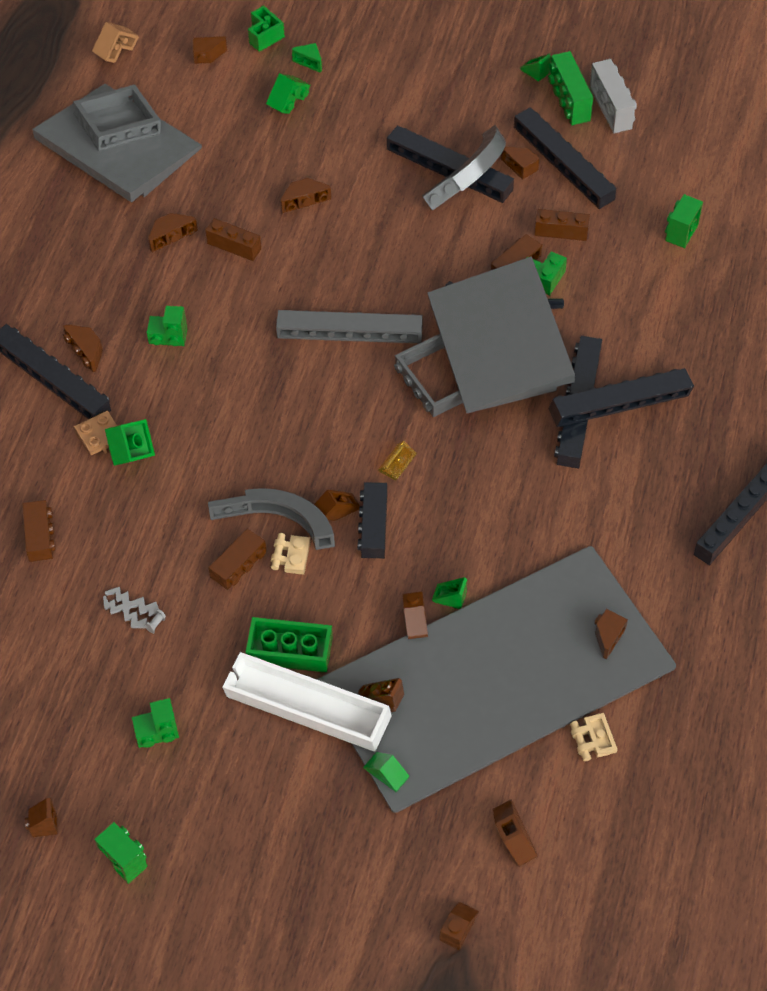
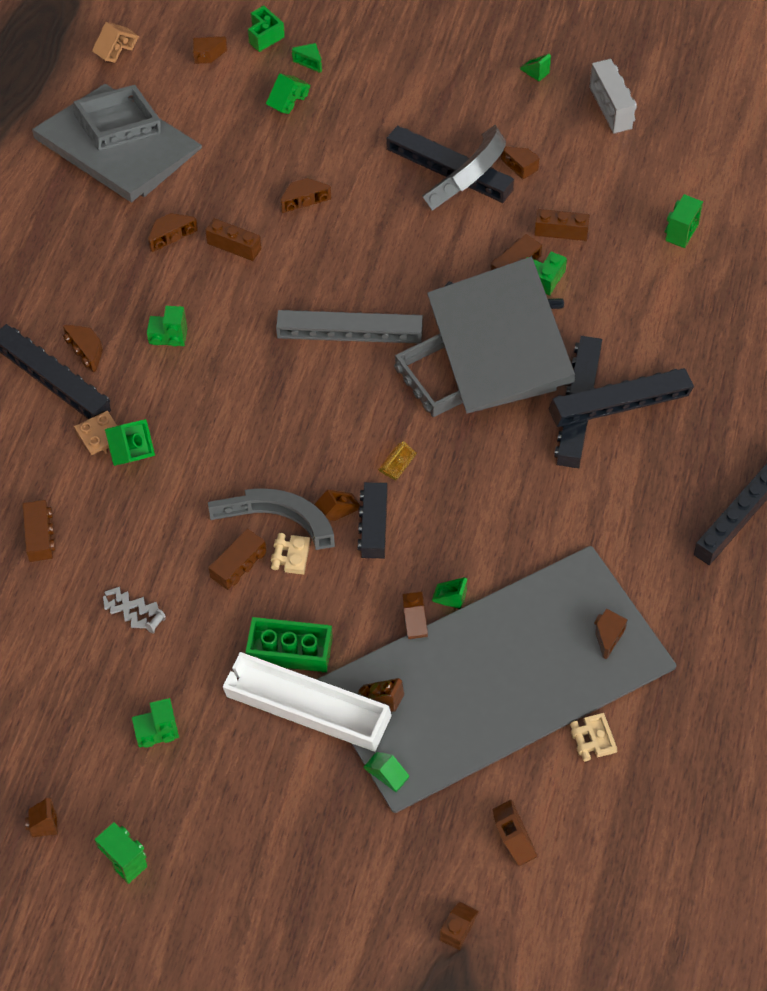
(565, 158): black brick -> none
(570, 88): green brick -> none

